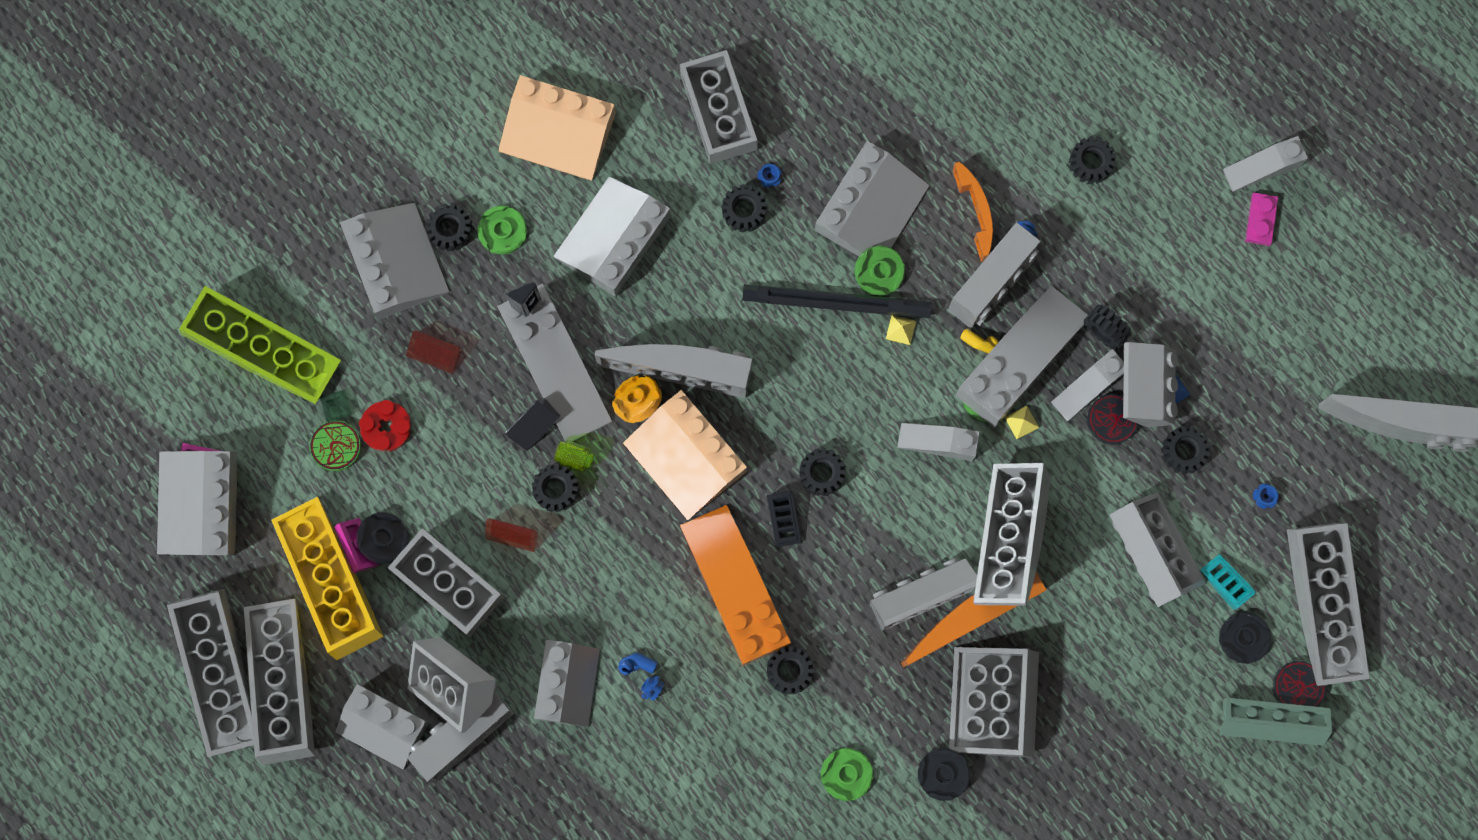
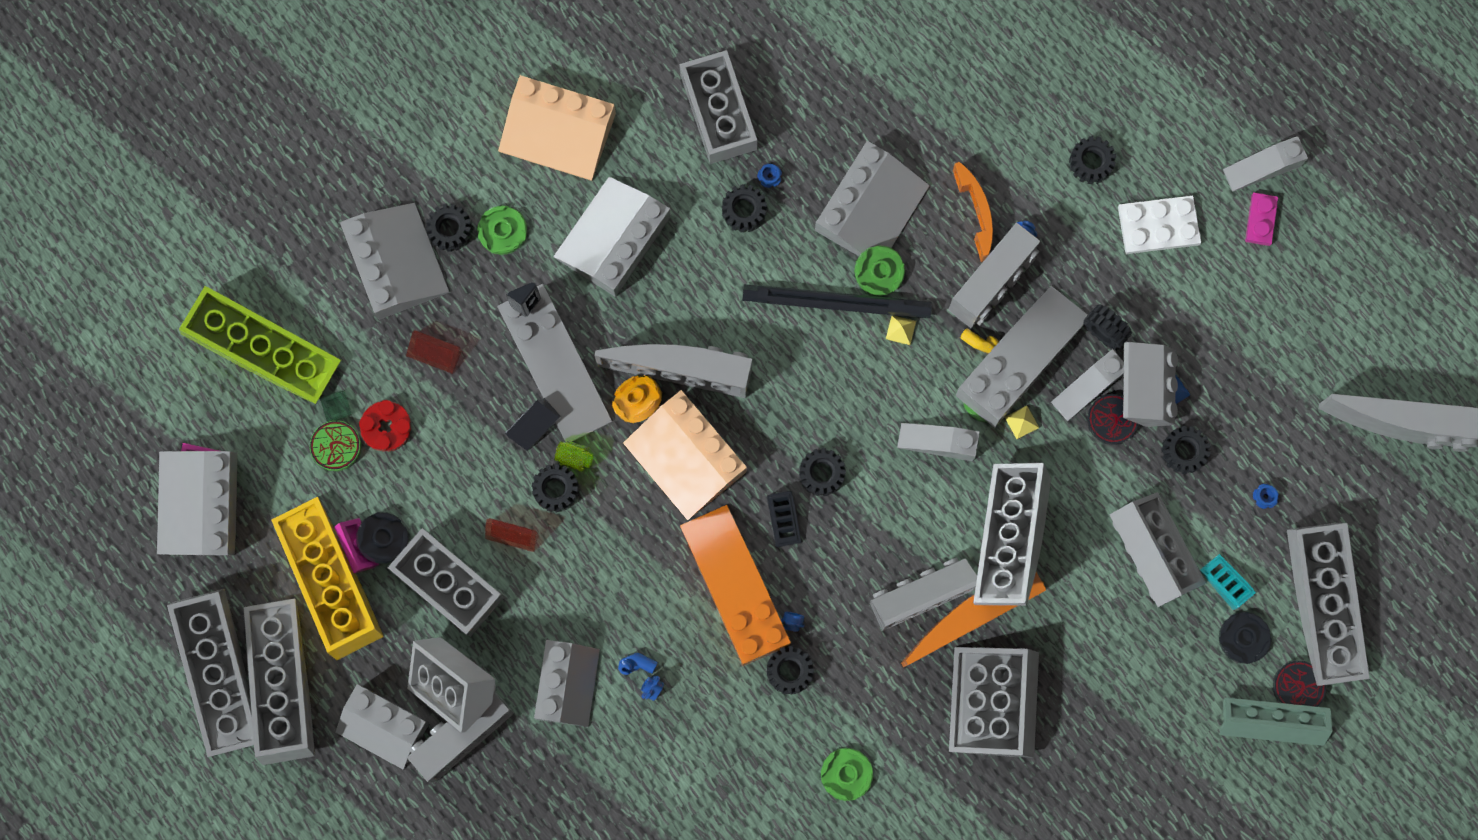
(792, 621): none -> blue plate
(944, 774): black tile -> none
(1159, 224): none -> white plate

